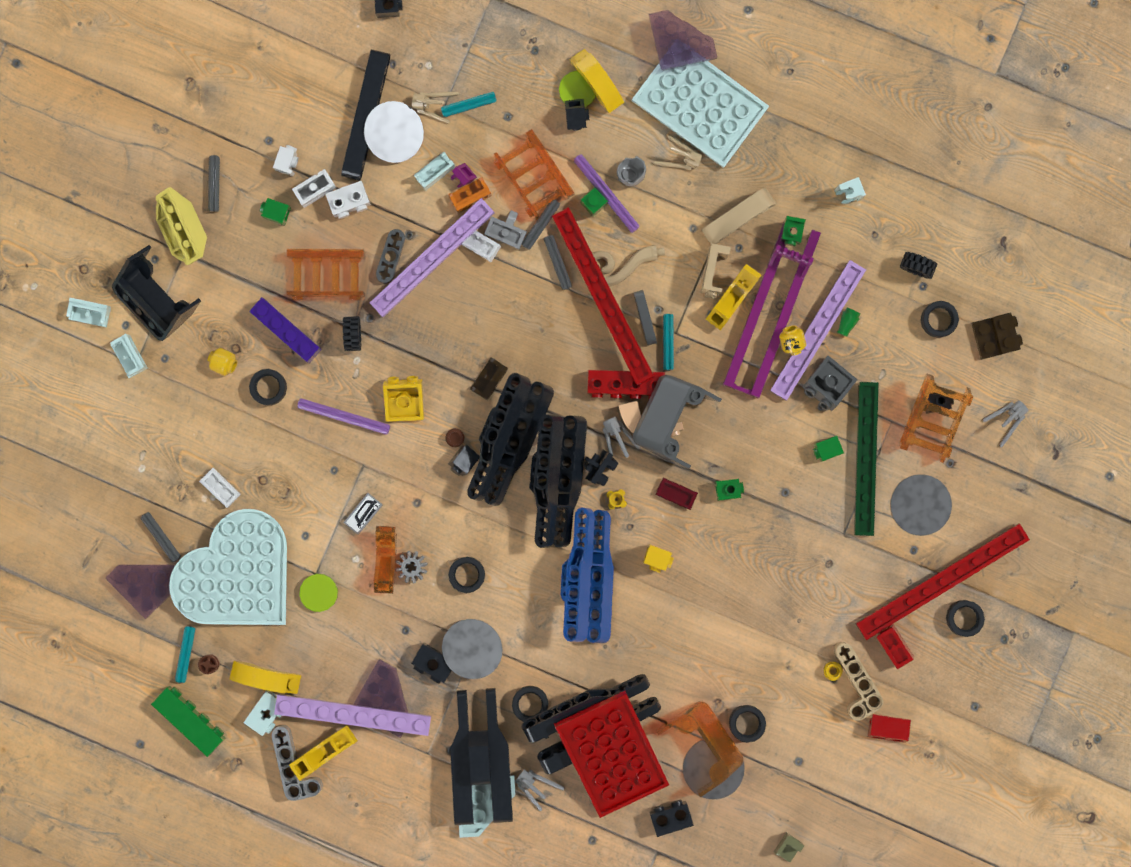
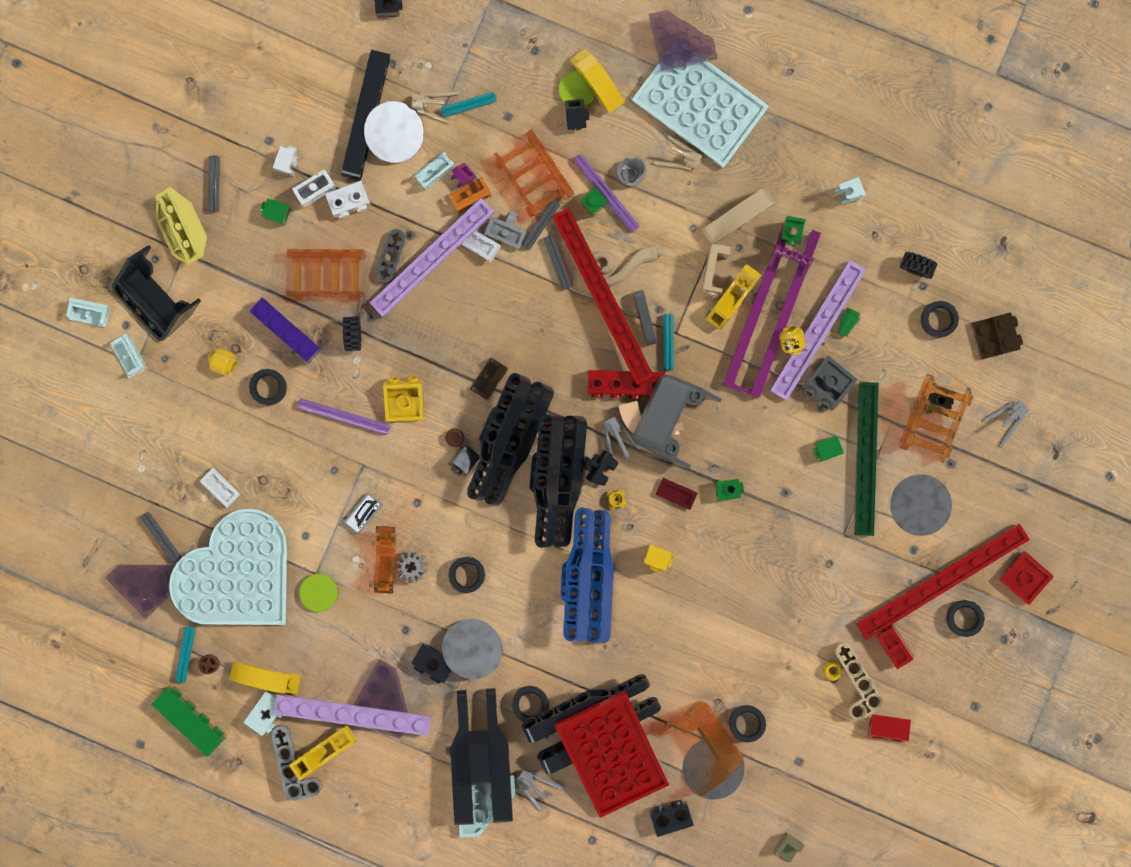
(1026, 577): none -> red plate

